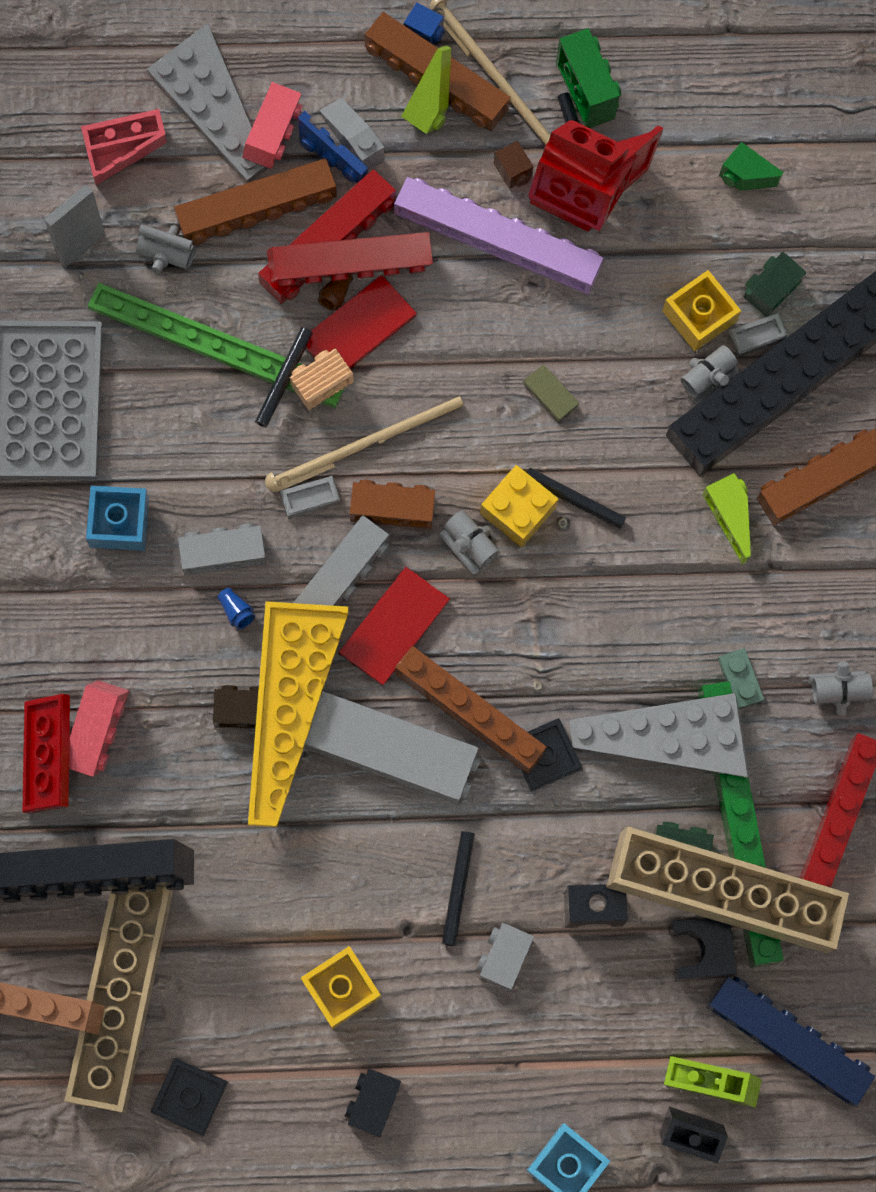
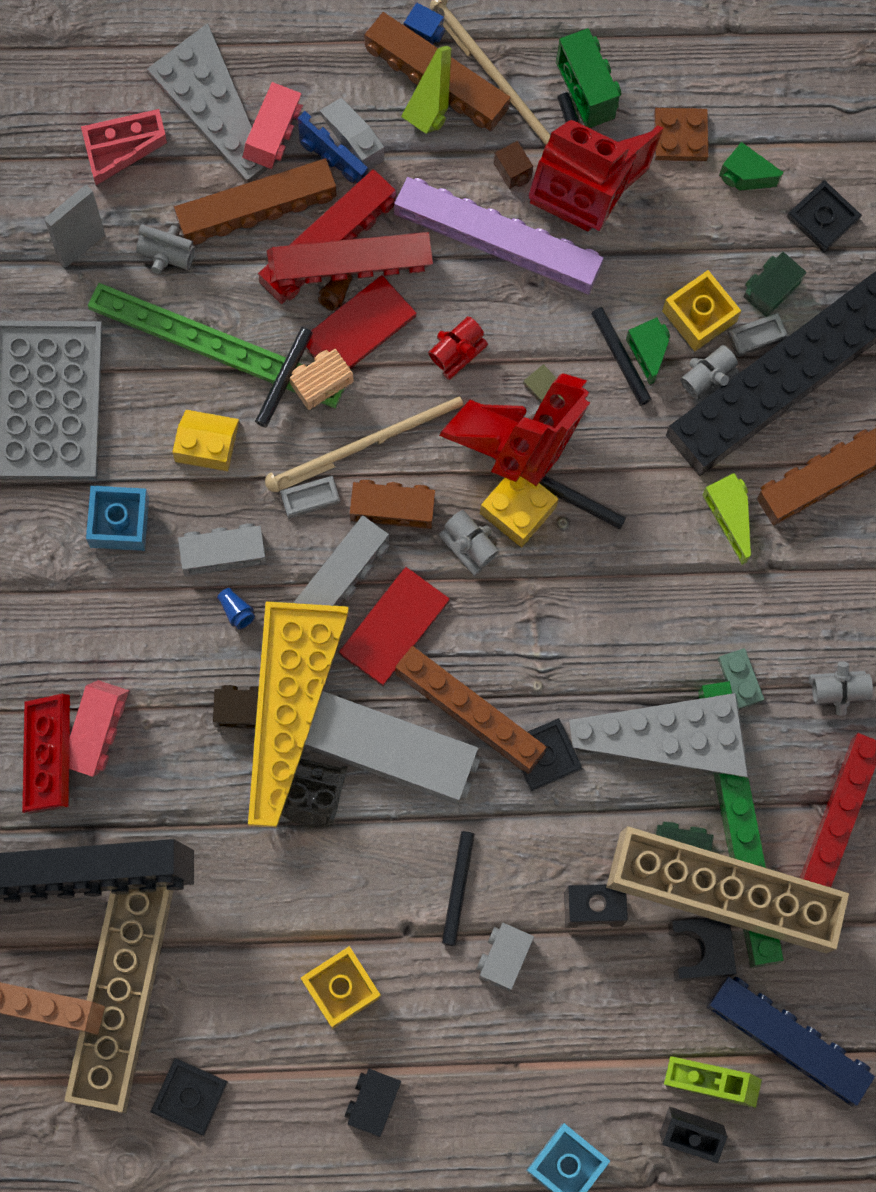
(205, 440): none -> yellow slope
(315, 794): none -> clear smoke slope
(458, 347): none -> red pin
(522, 444): none -> red piece
(621, 356): none -> black piece
(648, 346): none -> green slope
(683, 134): none -> dark orange plate
(824, 216): none -> black tile

